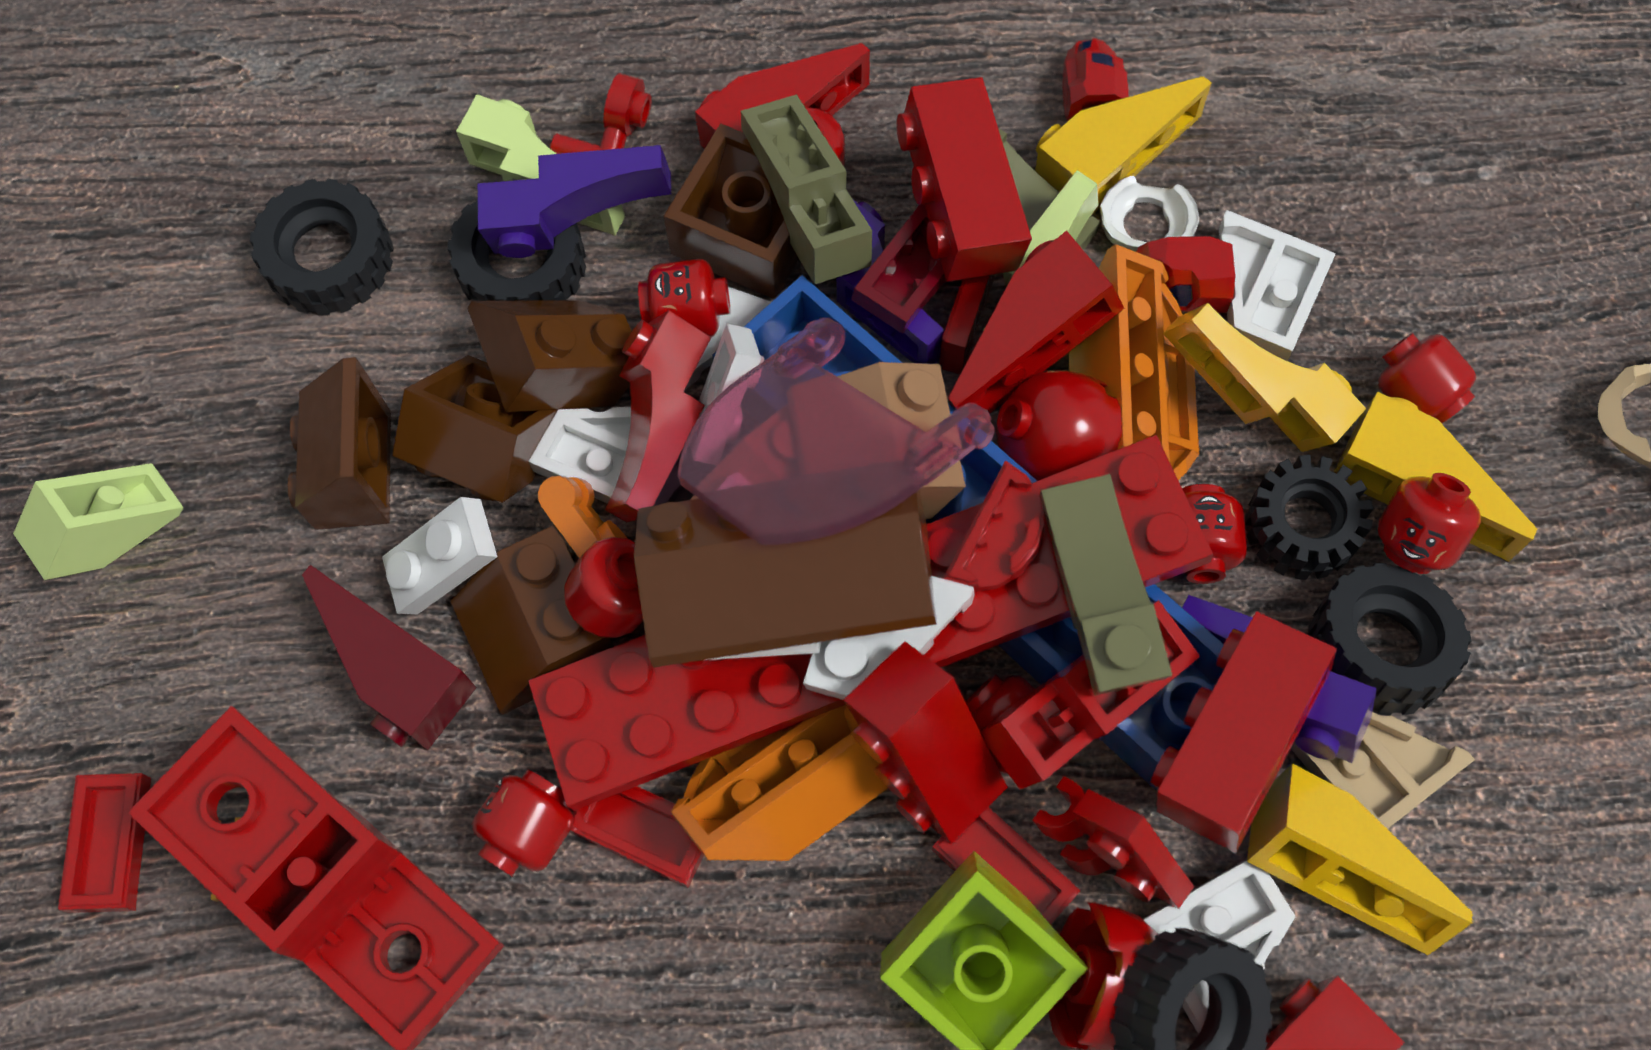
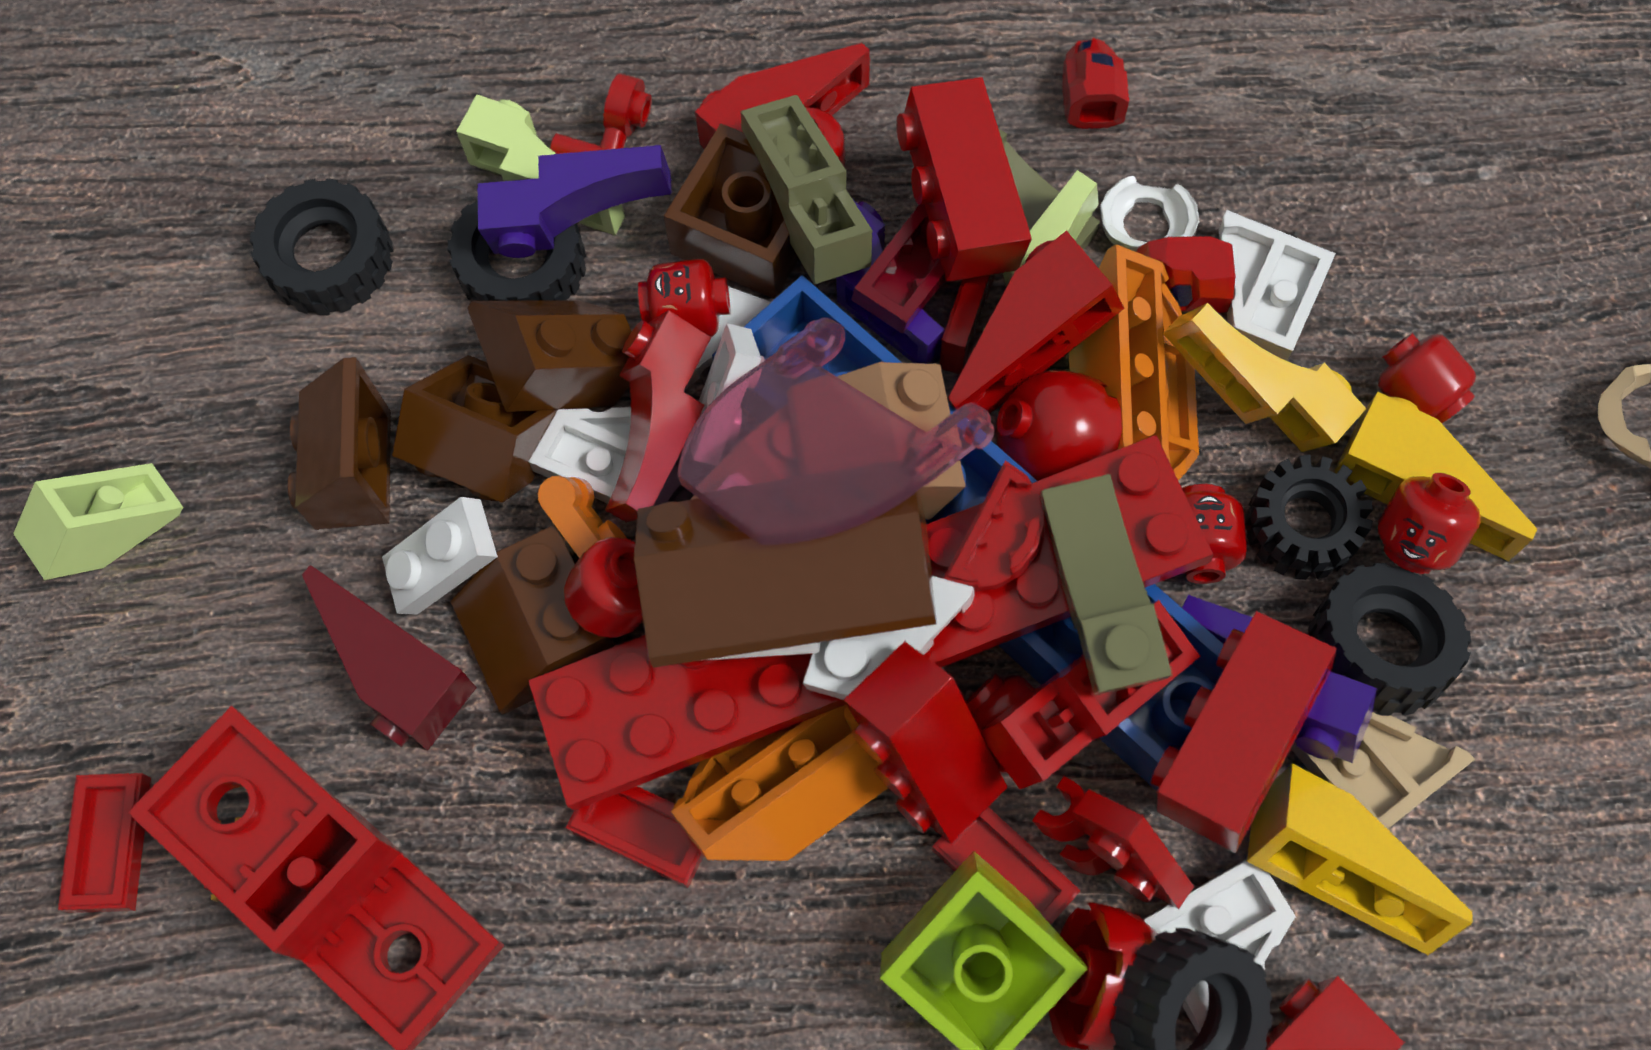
(522, 823): red head -> none
(1119, 135): yellow slope -> none

